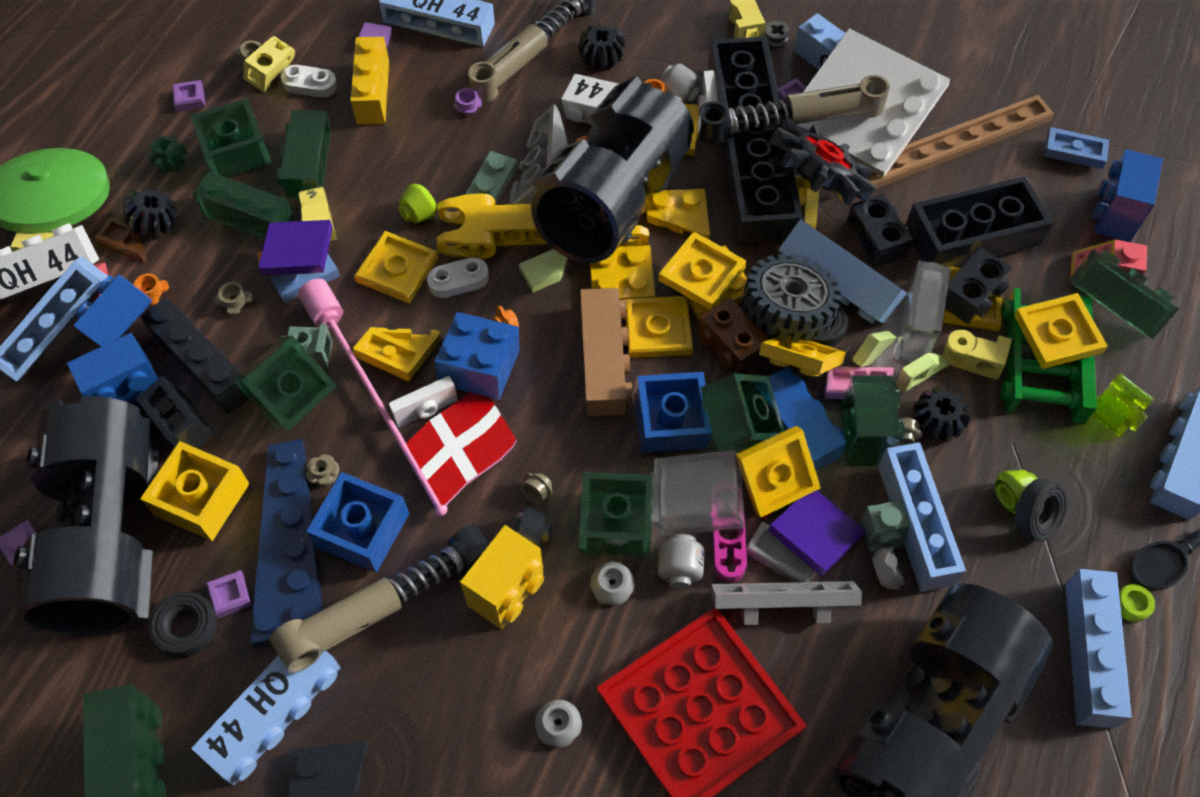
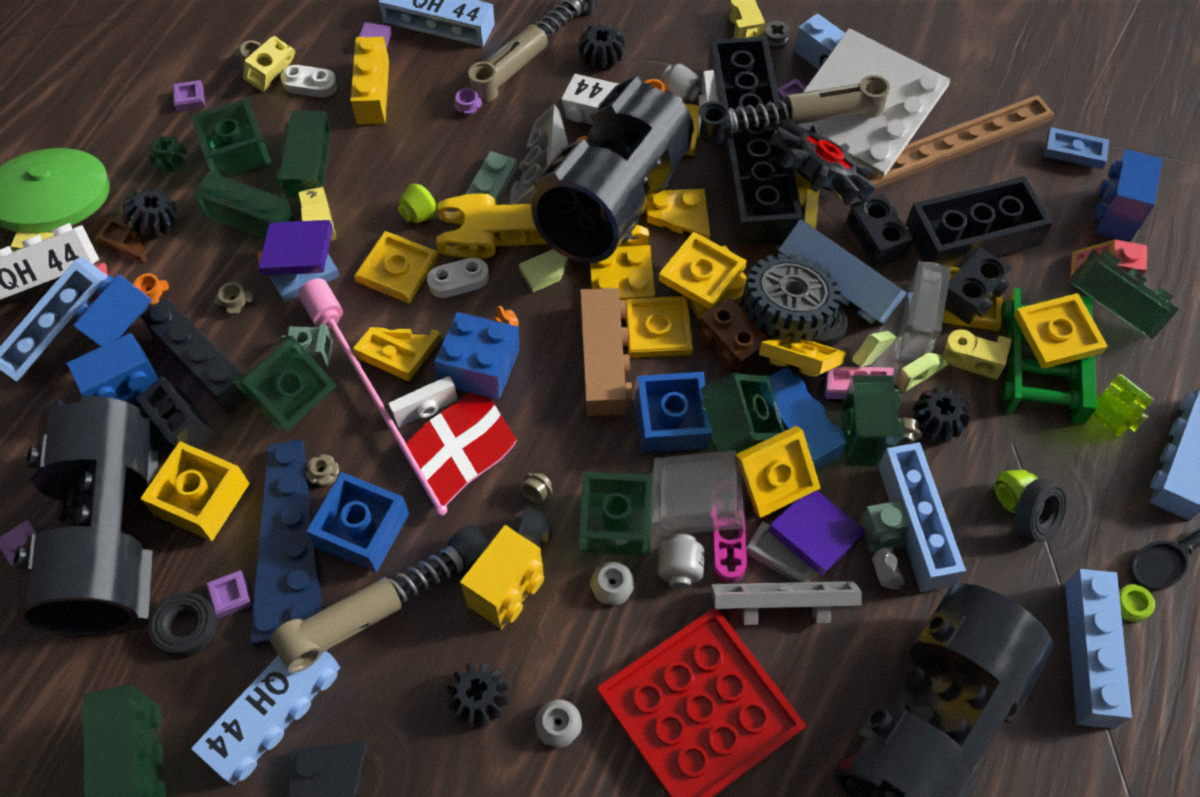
(492, 694): none -> black gear

